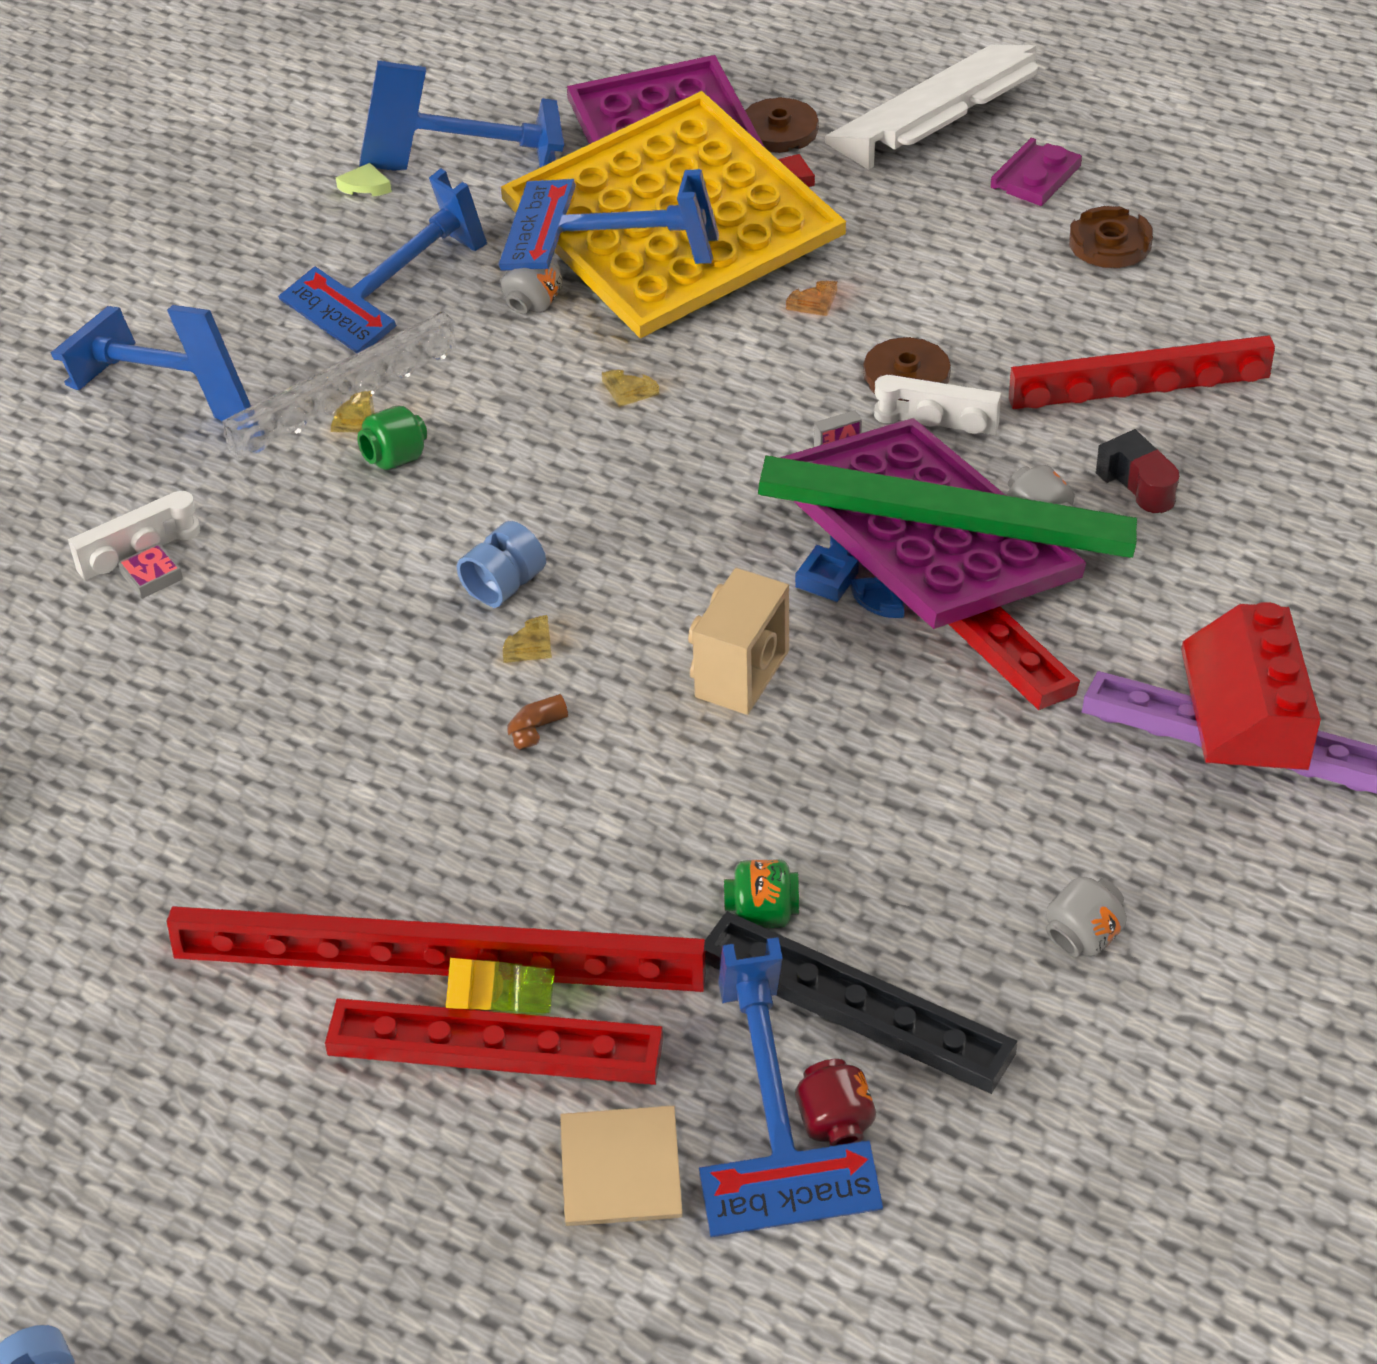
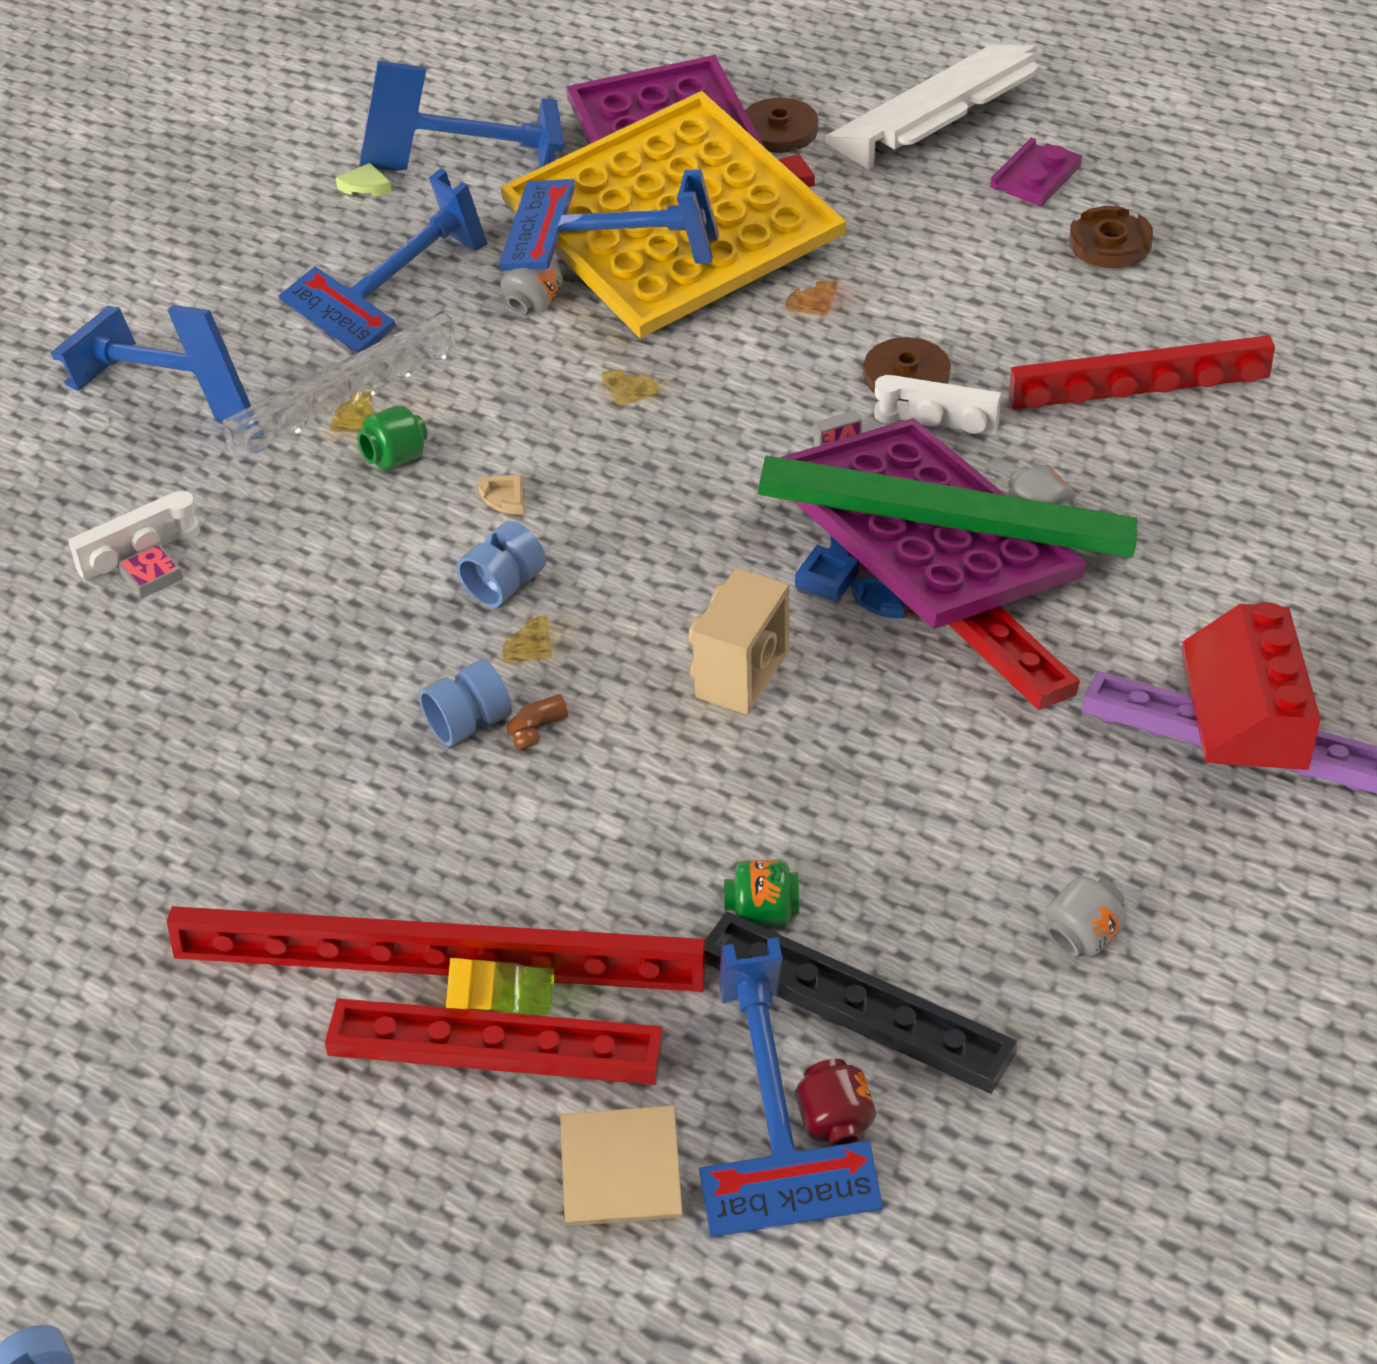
(473, 699): none -> medium blue wheel
(504, 492): none -> tan tile
(1140, 469): leg -> none

